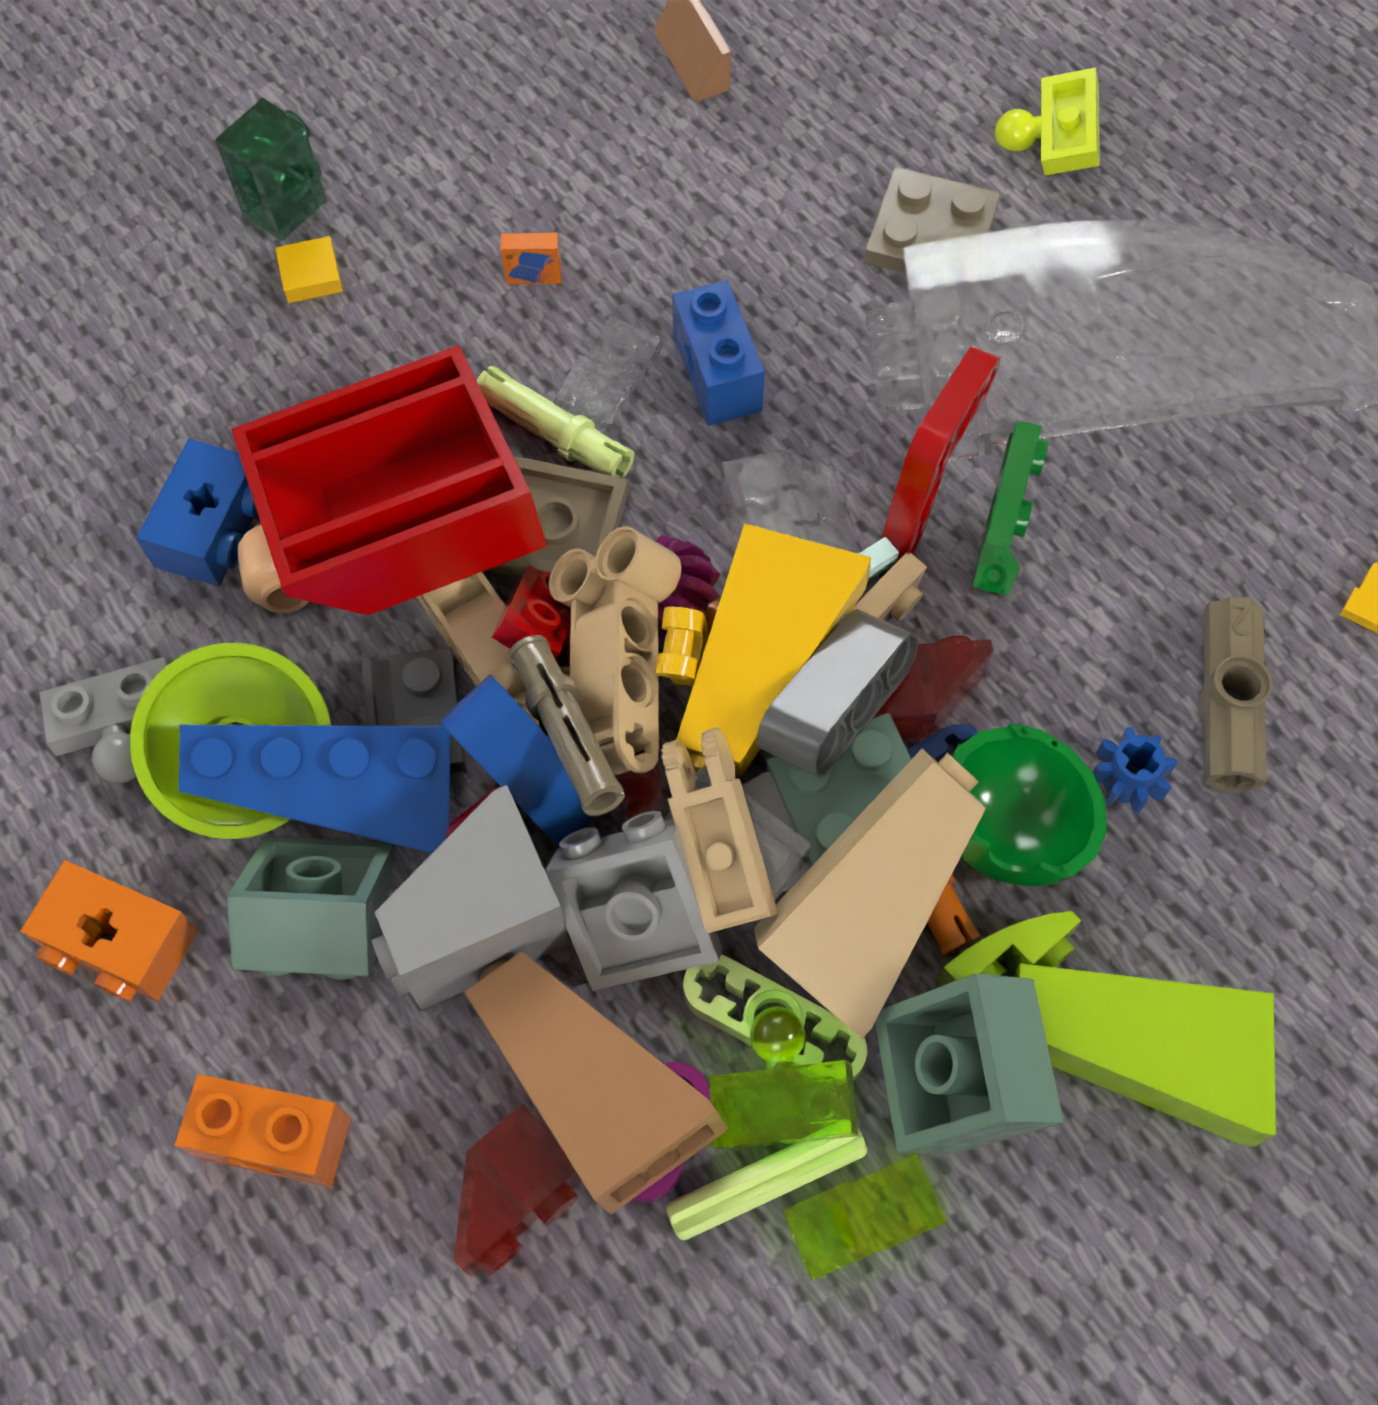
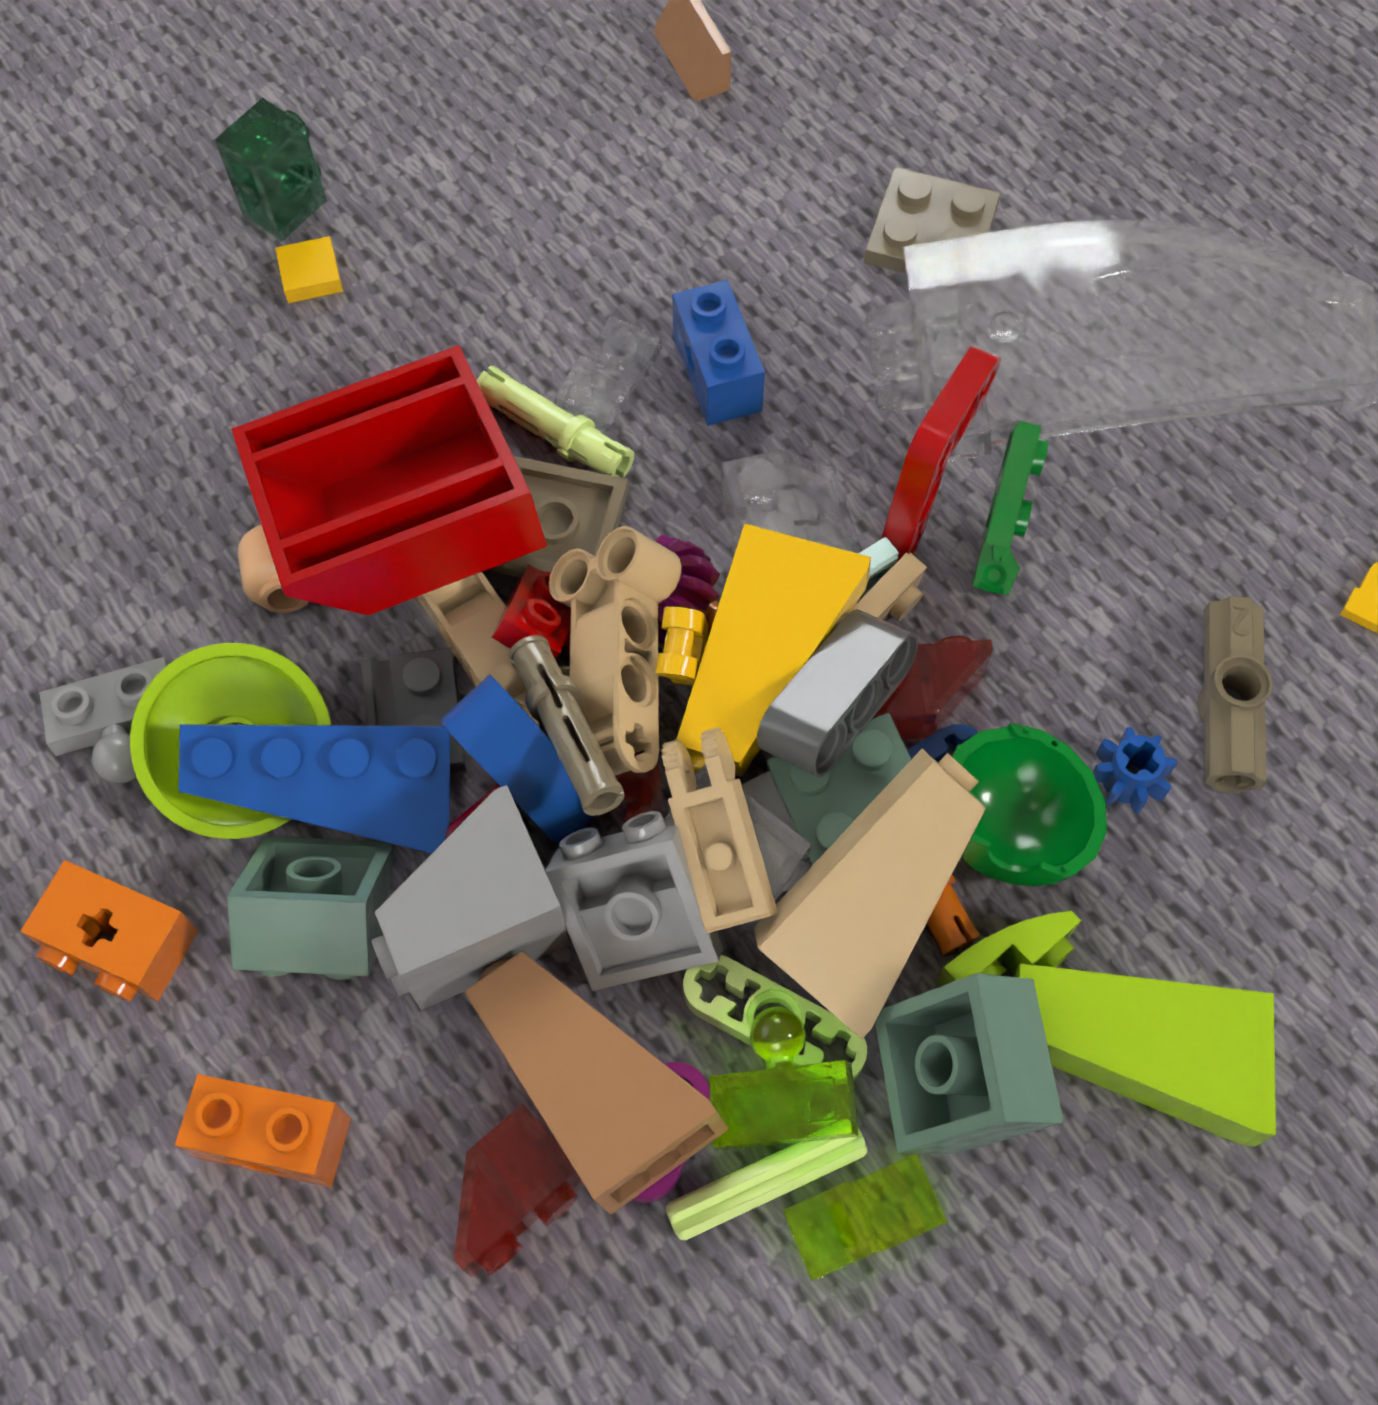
(200, 515): blue brick -> none
(531, 258): orange tile -> none
(1065, 126): neon yellow plate -> none

